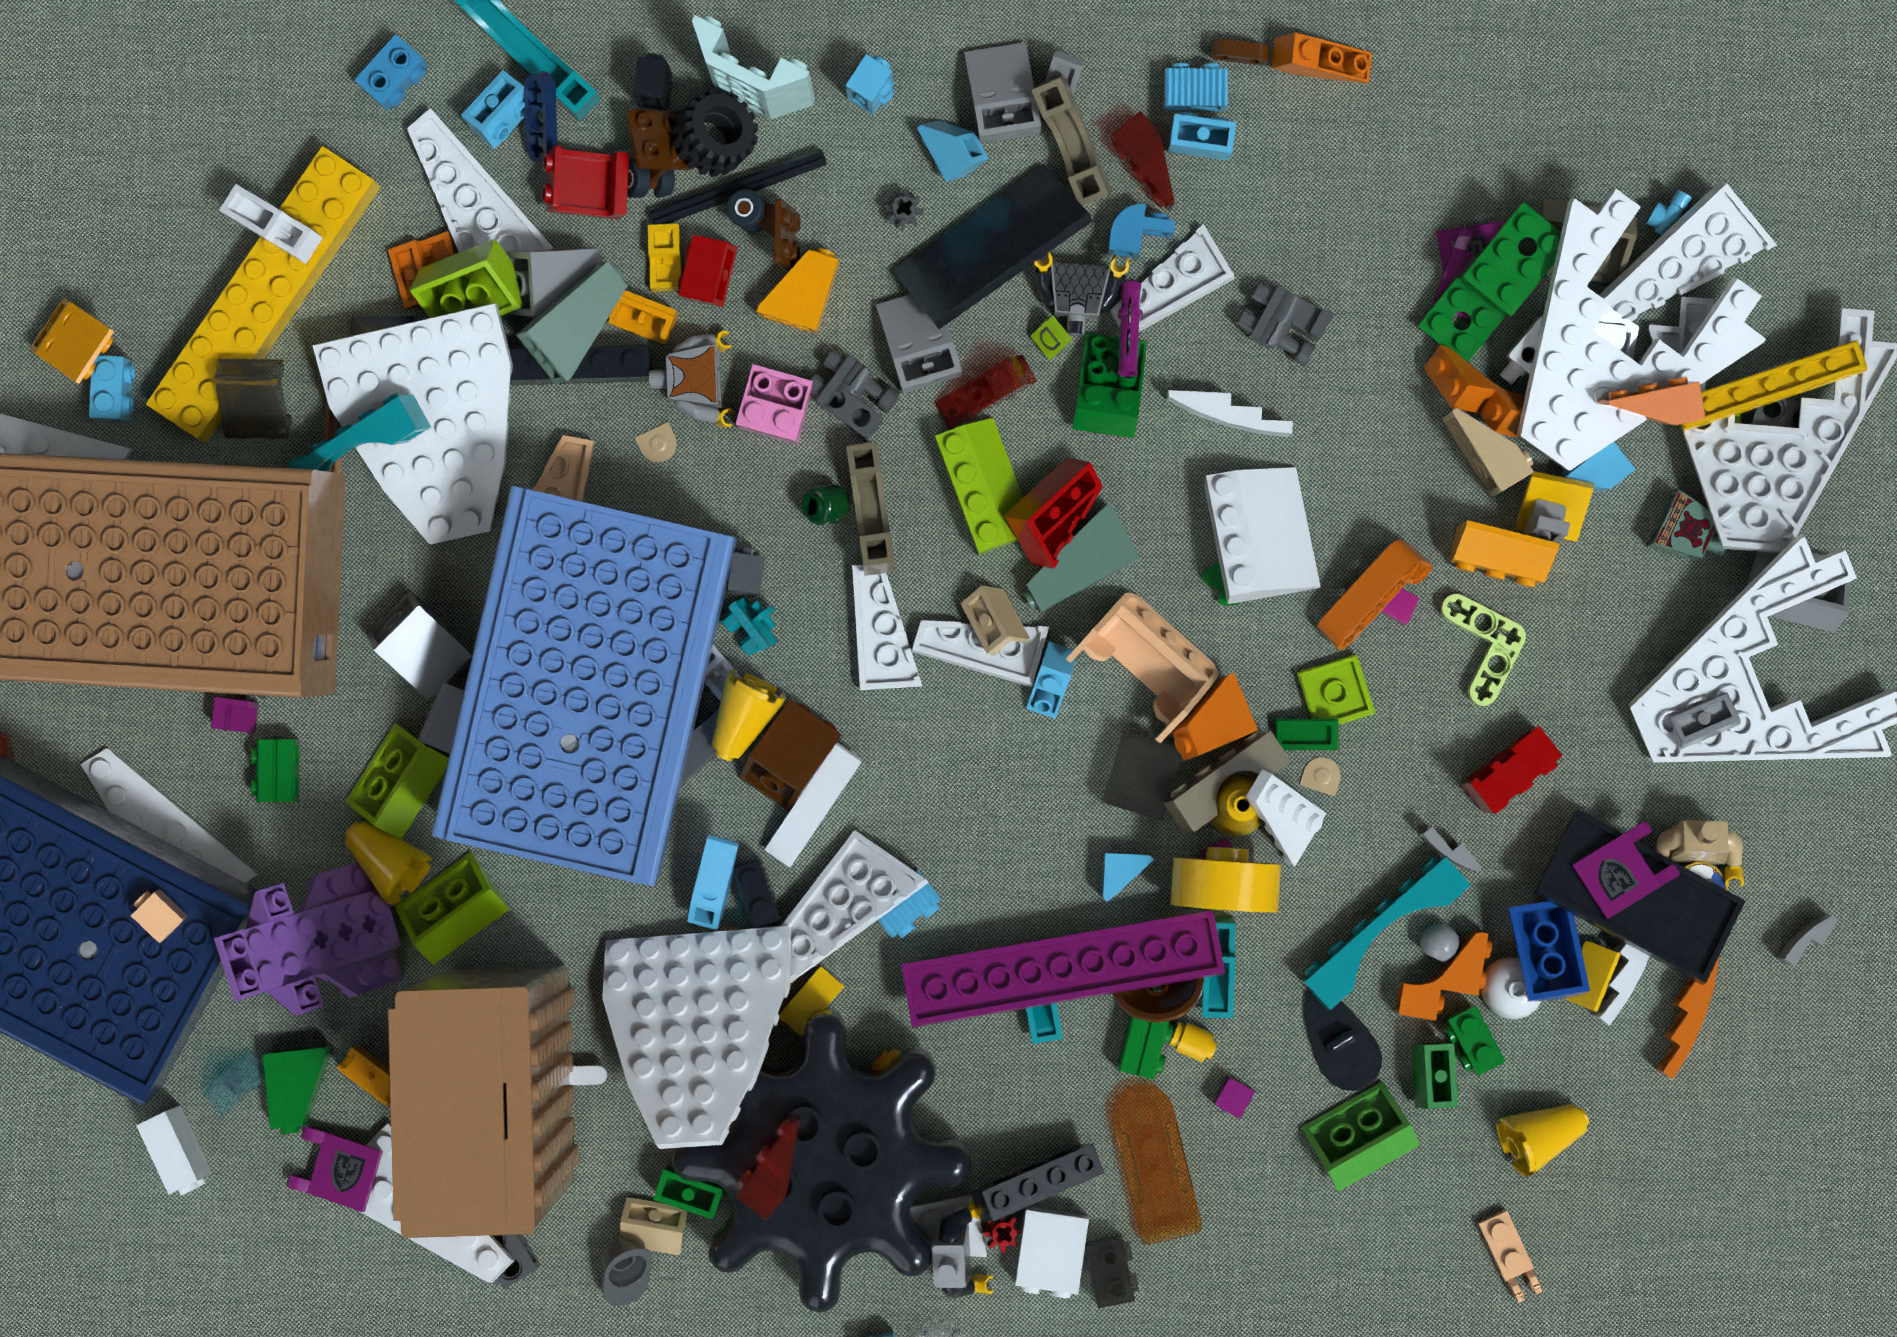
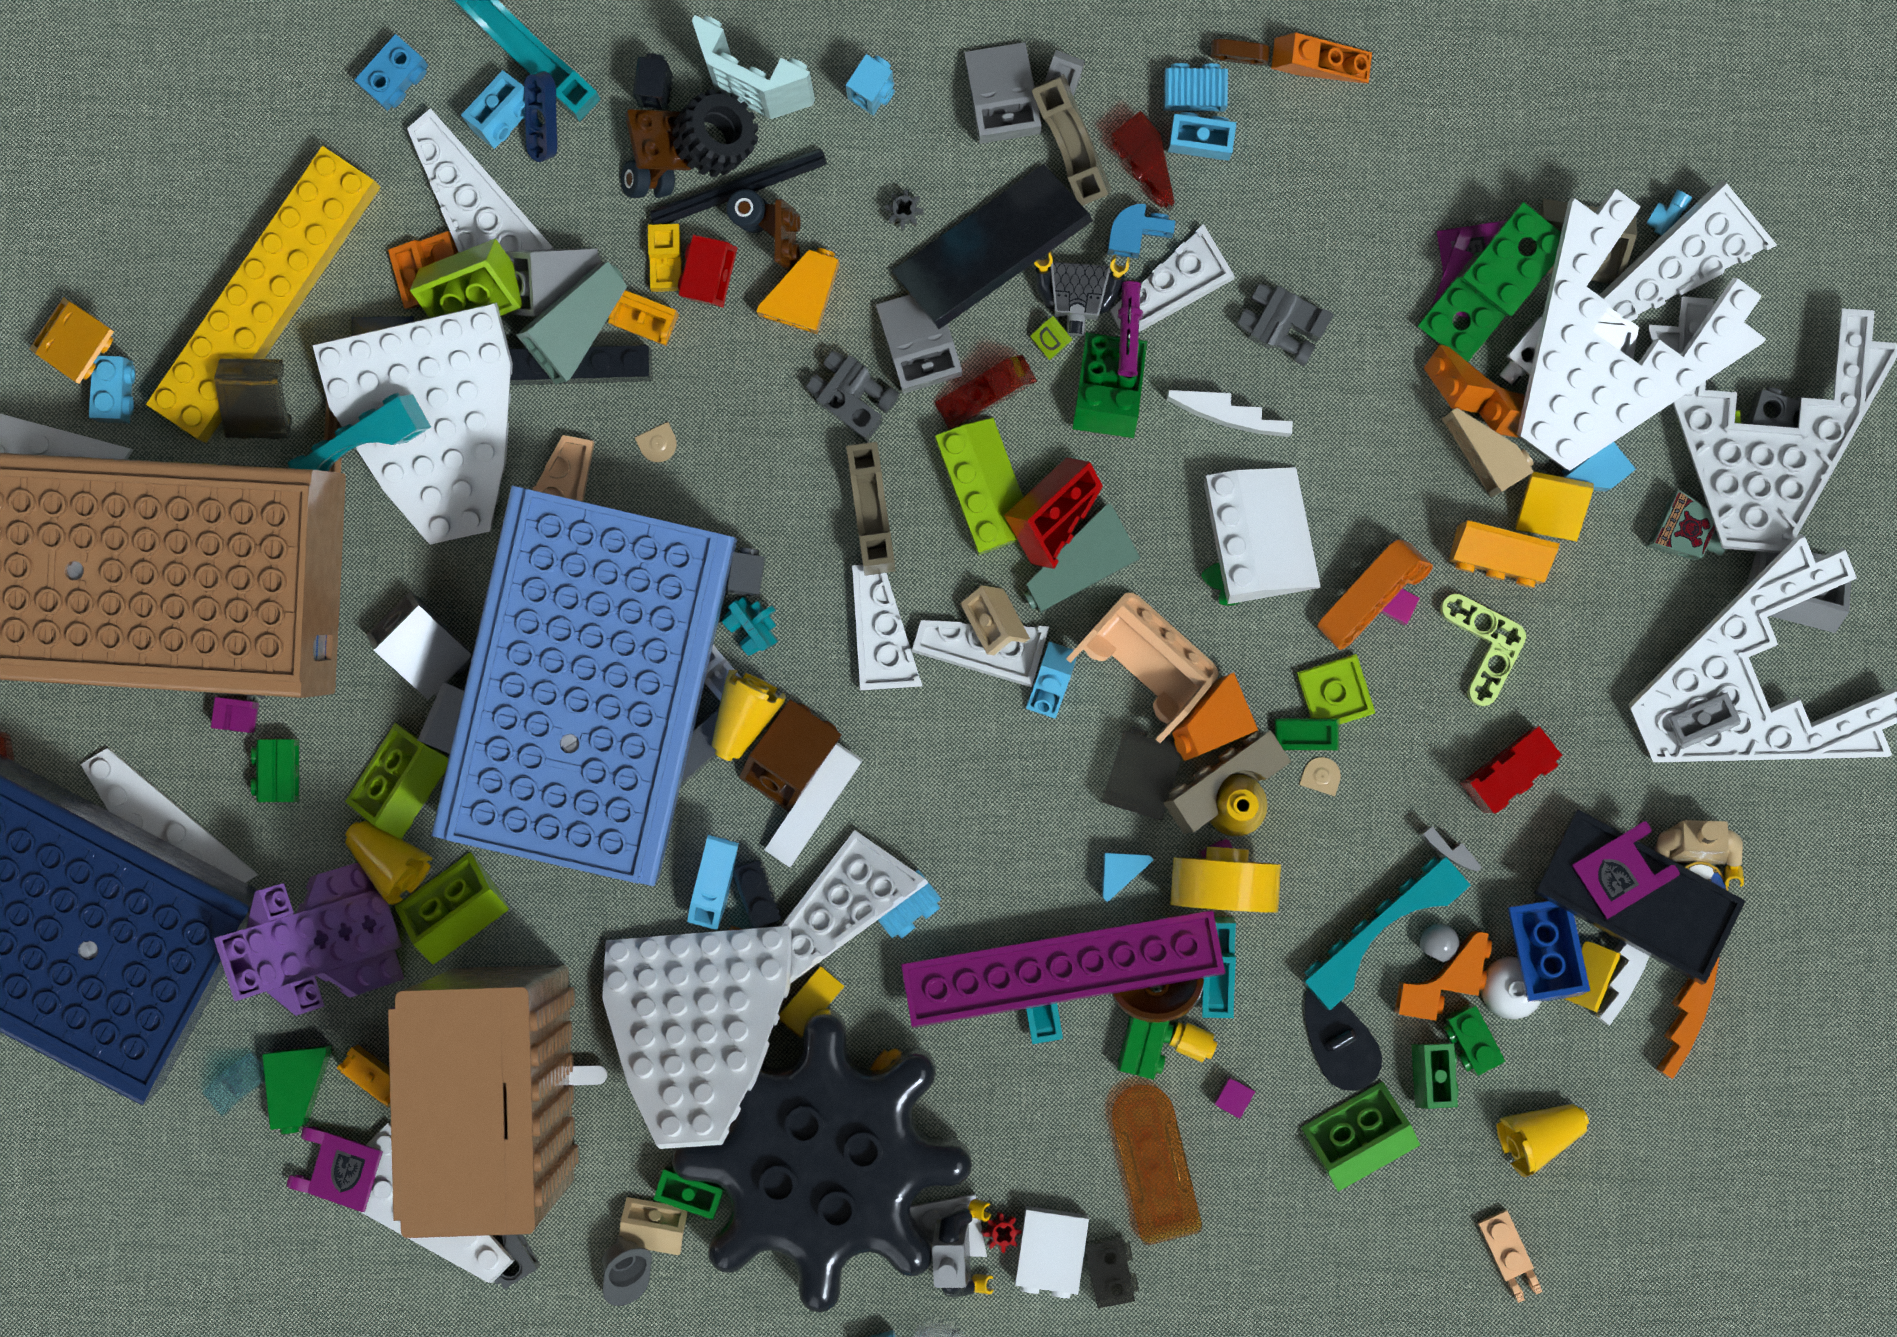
(158, 914): light nougat brick -> none
(175, 1151): white brick -> none
(271, 223): white slope -> none
(586, 183): red panel -> none
(695, 378): torso -> none
(770, 1179): clear red slope -> none
(774, 404): bright pink slope -> none
(825, 504): dark green head -> none
(953, 149): medium azure slope -> none
(1037, 1182): black brick -> none
(1286, 815): white wing -> none
(1547, 521): light grey slope -> none
(1667, 405): orange slope -> none
(1780, 383): yellow tile -> none
(1814, 932): light grey slope -> none

